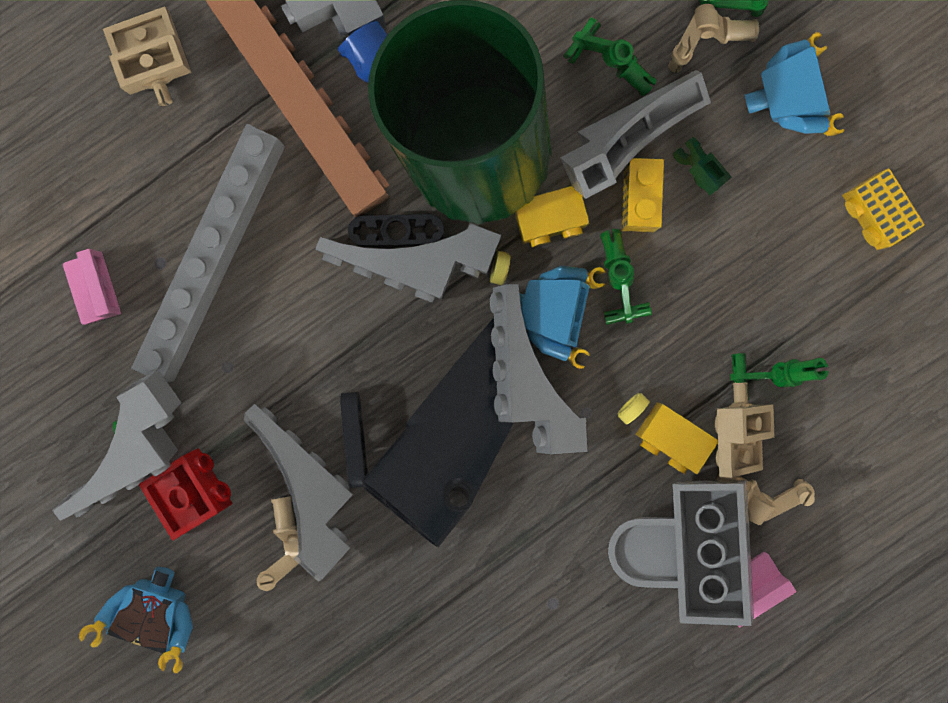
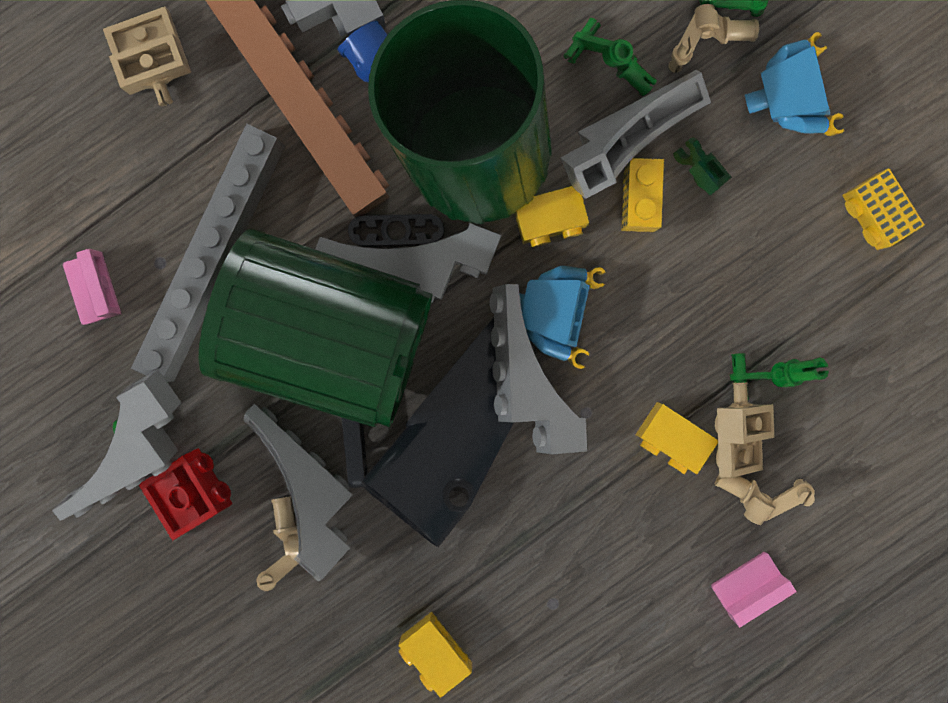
(147, 616): torso -> none
(312, 328): none -> dark green container
(434, 655): none -> yellow brick
(500, 267): light yellow tile -> none
(621, 278): green pin -> none
(633, 408): light yellow tile -> none
(697, 551): light grey brick -> none

